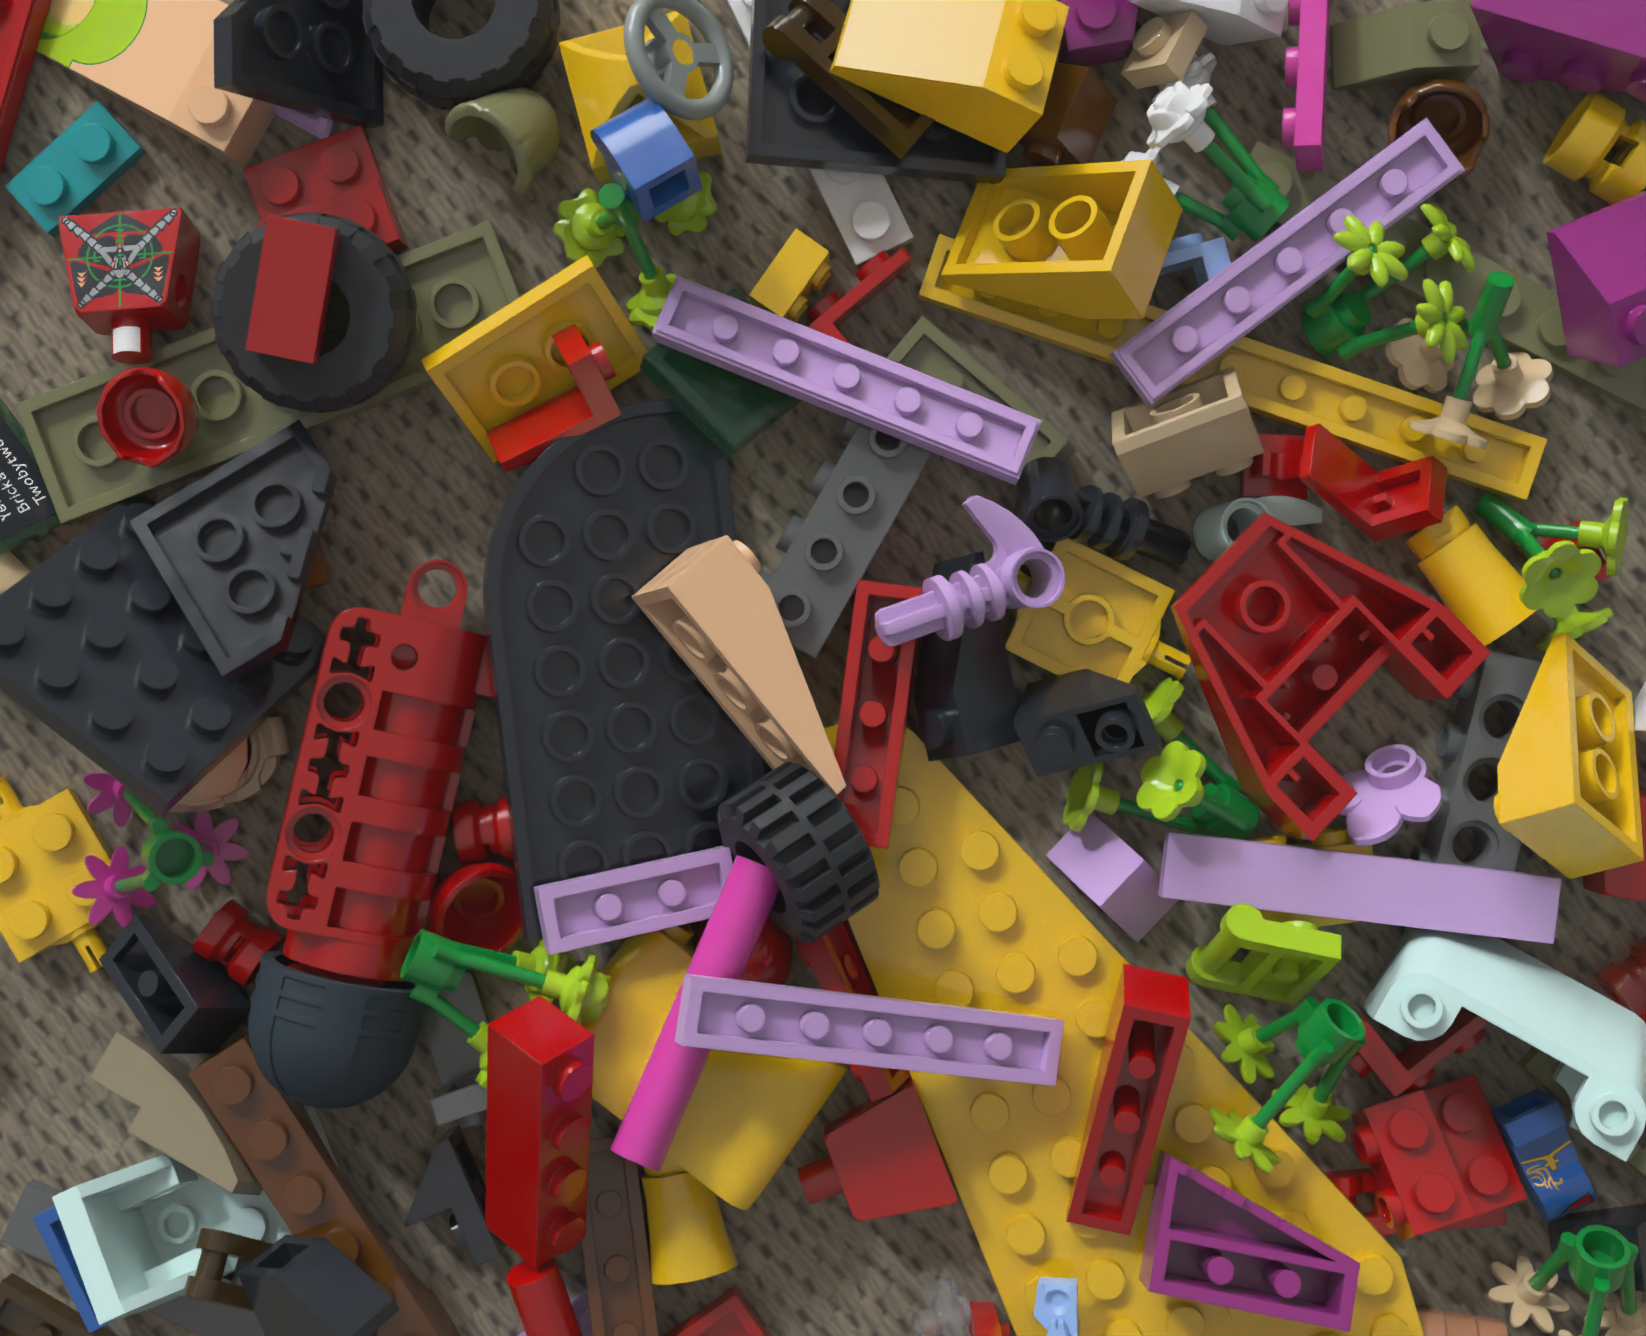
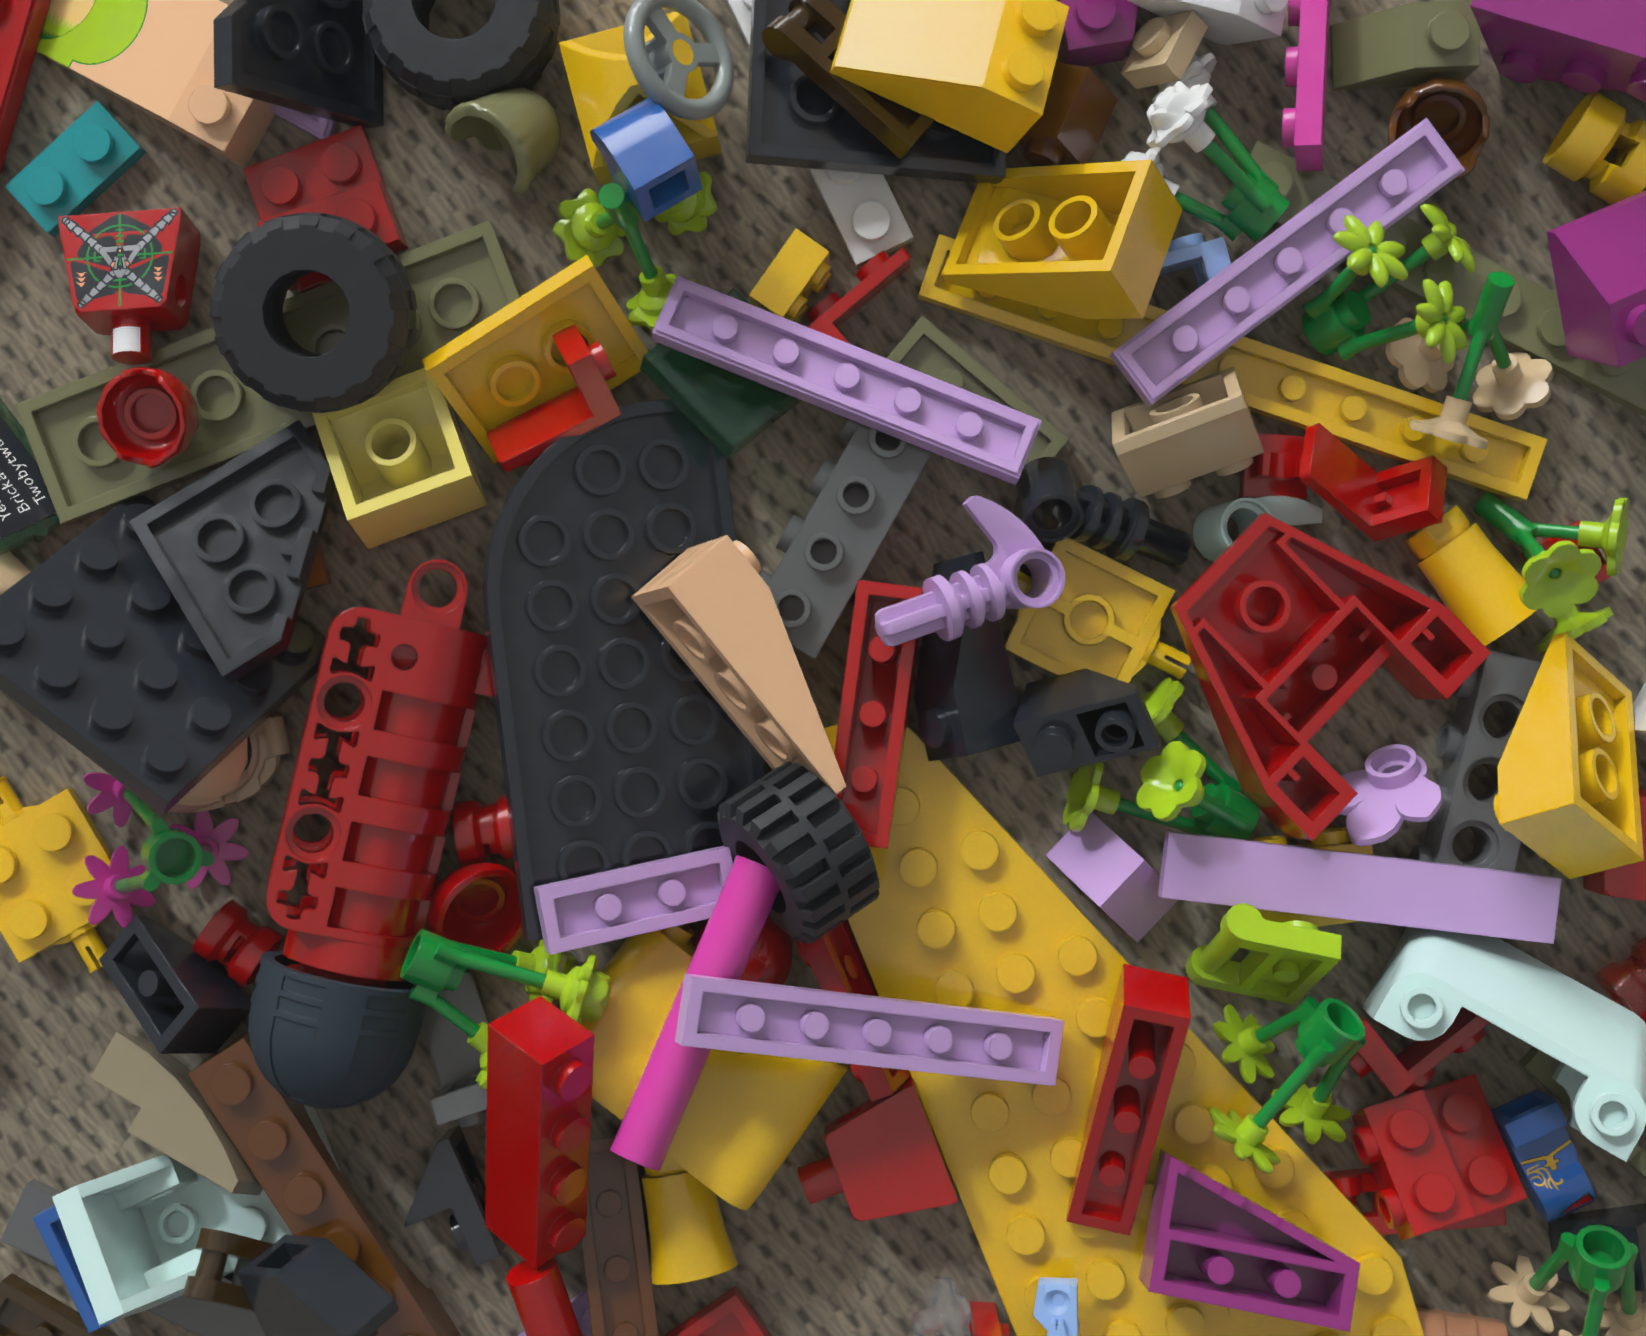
(292, 289): red tile -> none
(400, 460): none -> light yellow slope

